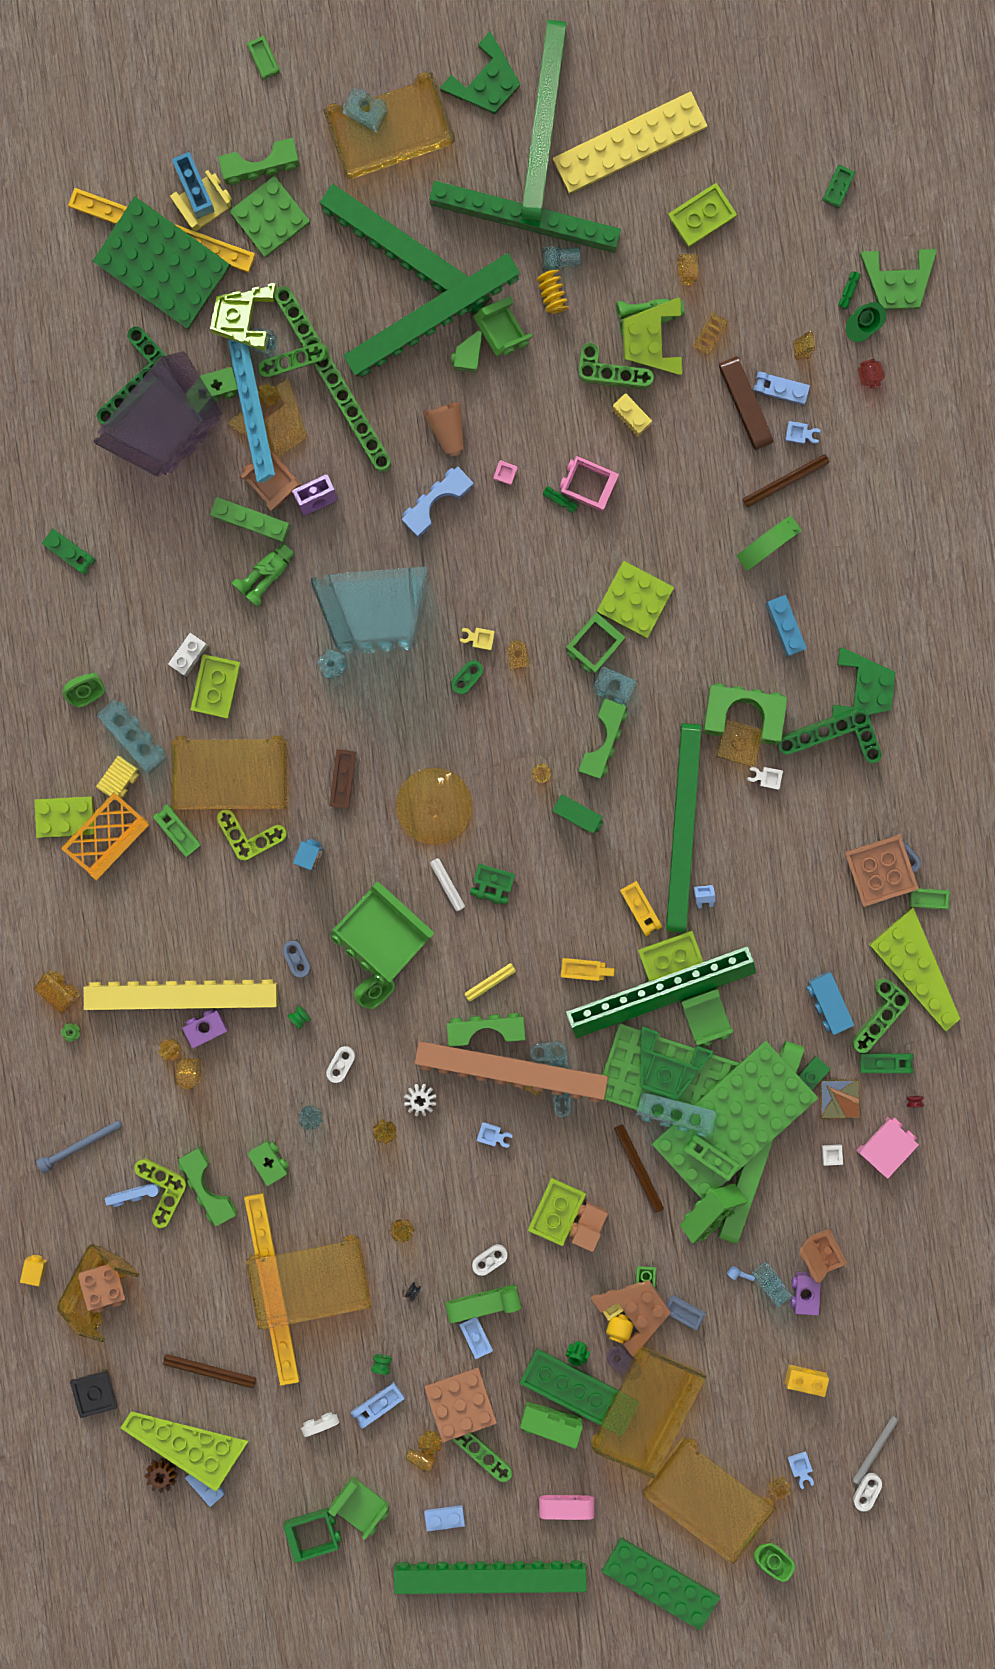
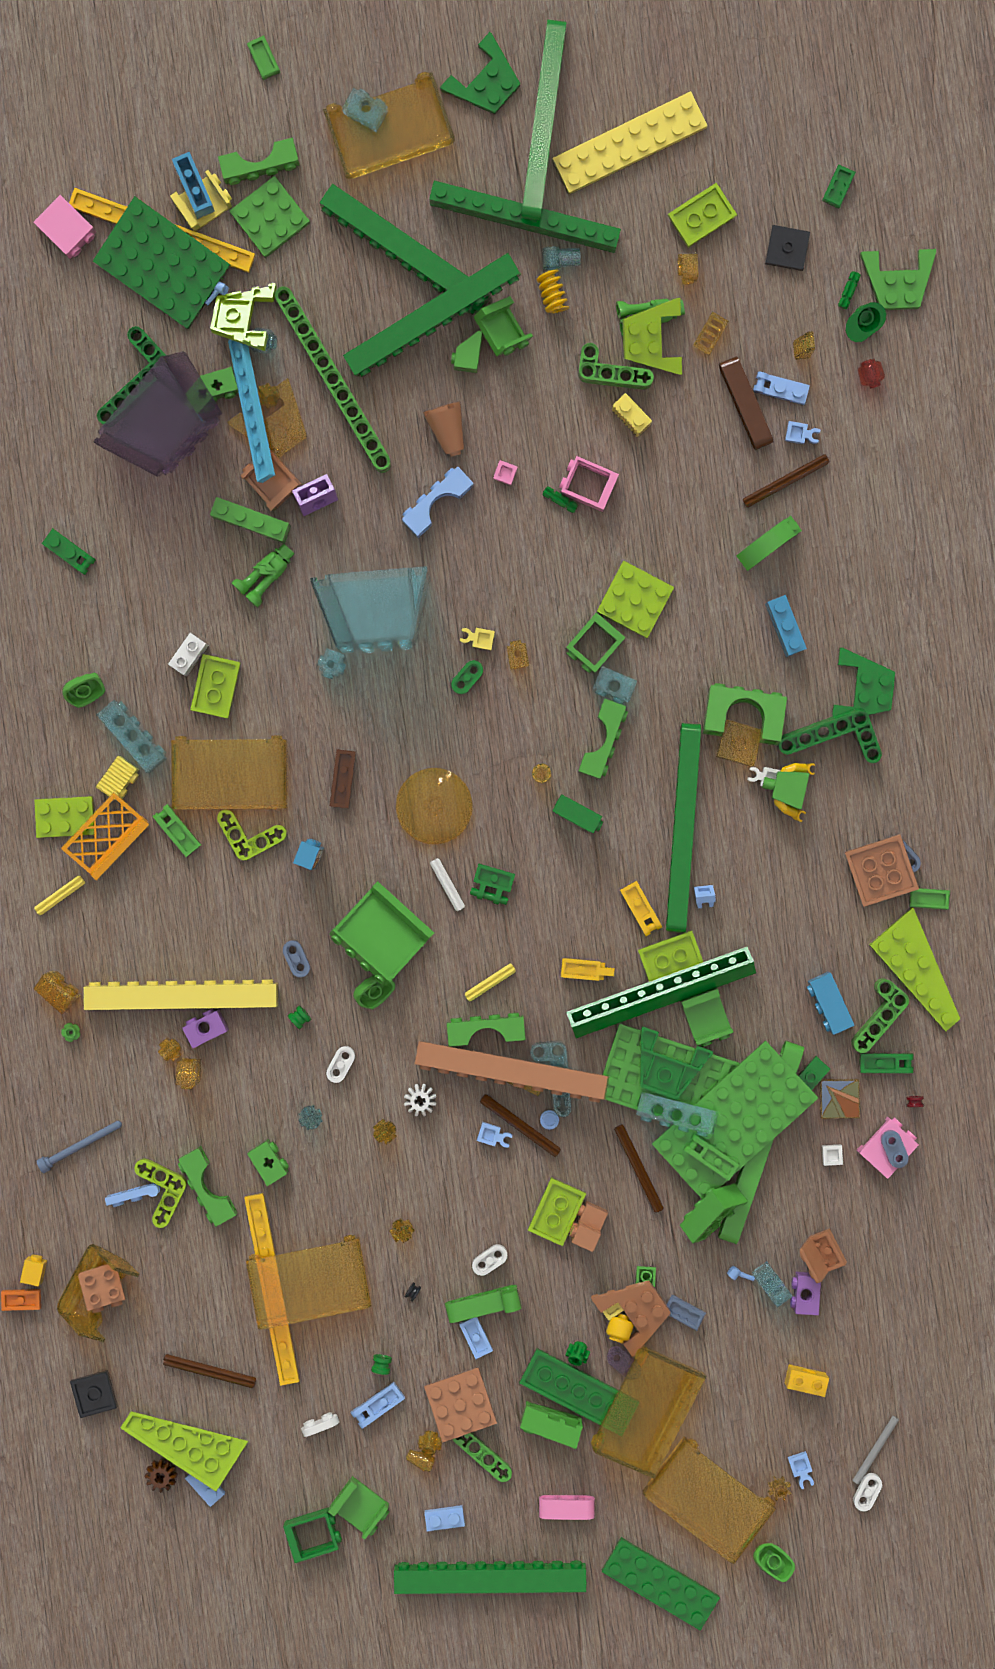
(21, 1299): none -> orange plate
(59, 895): none -> light yellow axle
(65, 227): none -> bright pink panel
(219, 288): none -> light blue hand
(294, 363): bright green beam -> none
(520, 1125): none -> reddish brown axle
(549, 1119): none -> light blue plate
(787, 247): none -> black plate
(790, 788): none -> bright green torso
(894, 1149): none -> sand blue plate

